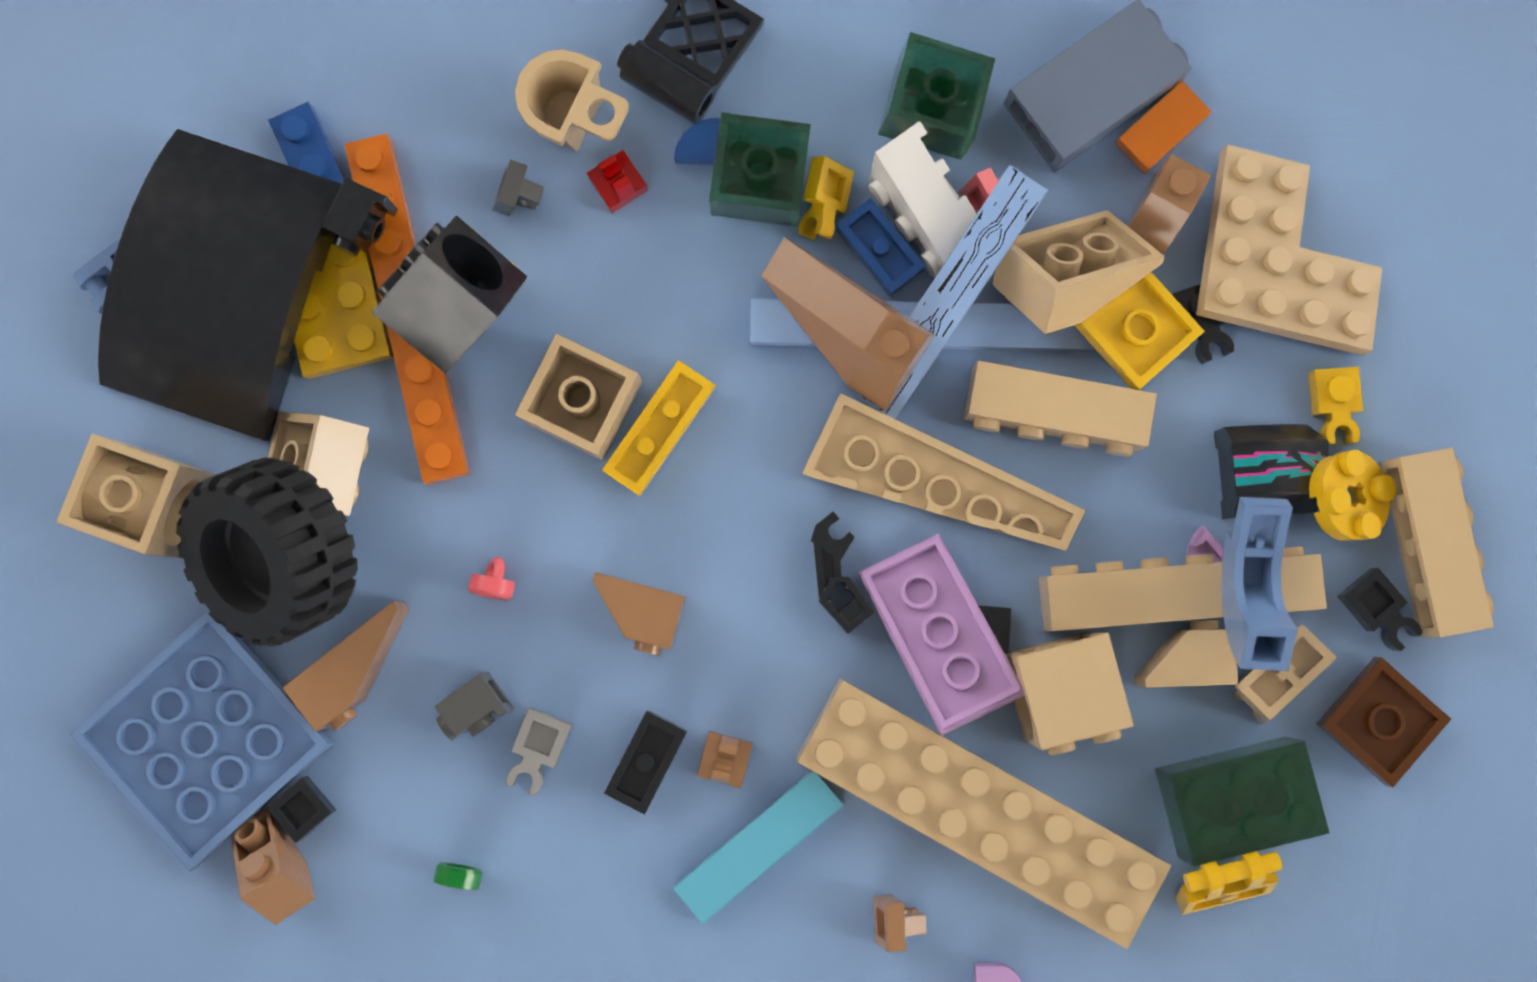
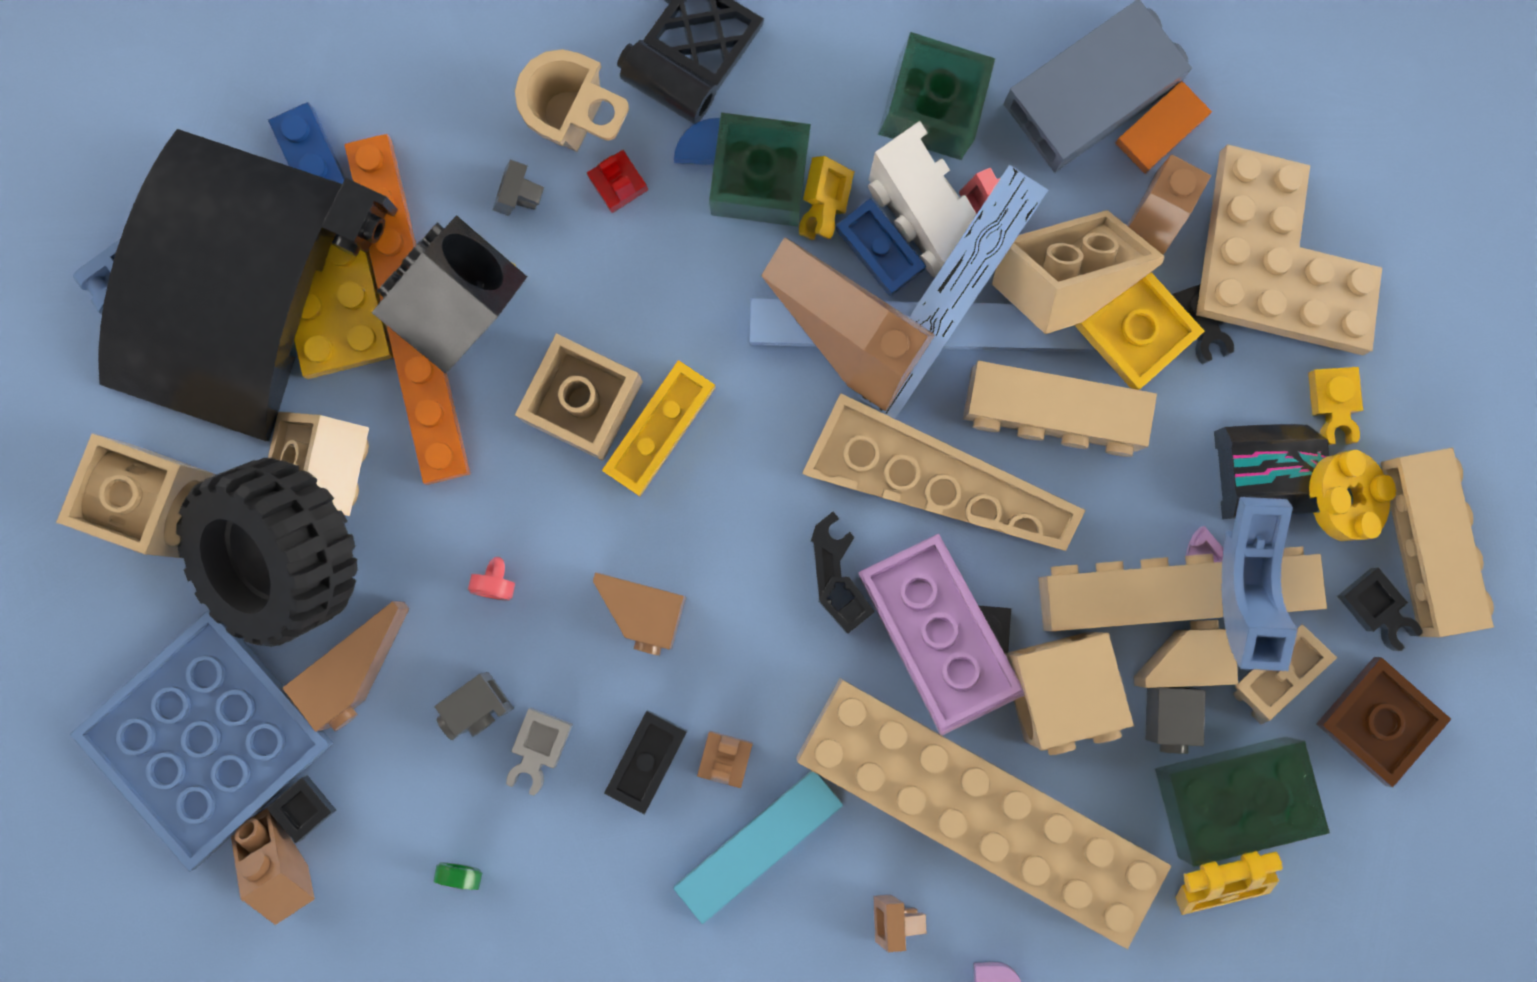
(1175, 718): none -> dark grey brick

